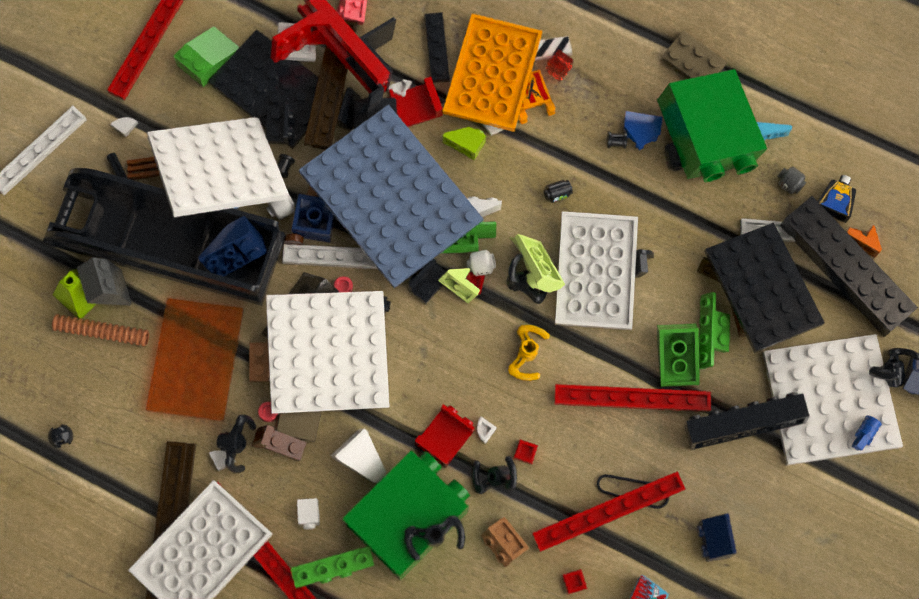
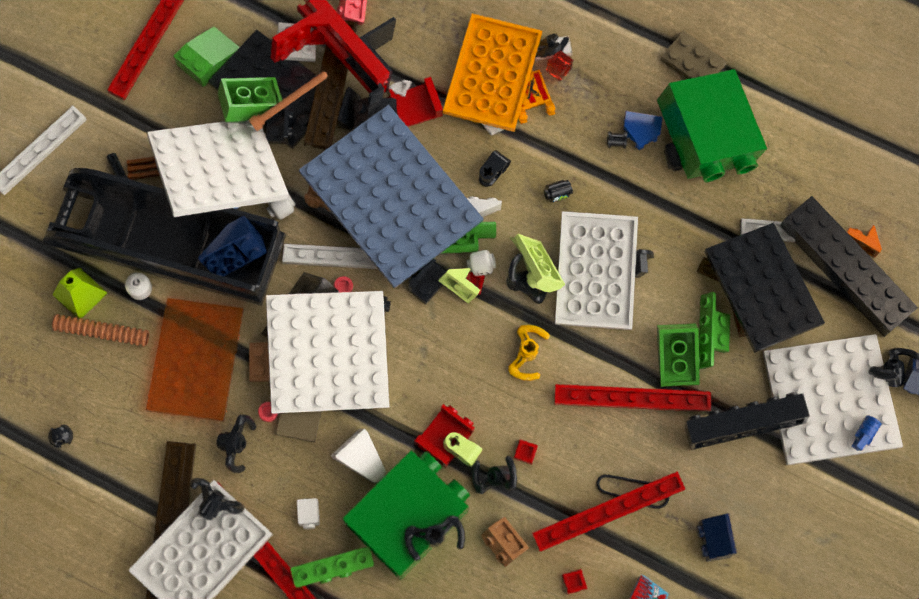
(103, 283): dark grey slope -> none
(124, 125): white tile -> none
(138, 286): none -> white head
(214, 501): none -> black piece
(219, 459): white tile -> none
(247, 97): none -> bright green slope
(259, 120): none -> nougat piece
(278, 442): reddish brown bracket -> none
(284, 164): black bush -> none
(294, 239): reddish brown tile -> none
(313, 219): dark blue slope -> none
(437, 47): black plate -> none
(465, 140): lime slope -> none
(465, 451): none -> yellowish green piece
(485, 429): white tile -> none
(494, 166): none -> black piece
(550, 45): none -> black piece
(772, 130): medium azure slope -> none
(791, 180): dark grey head -> none
(839, 198): torso -> none

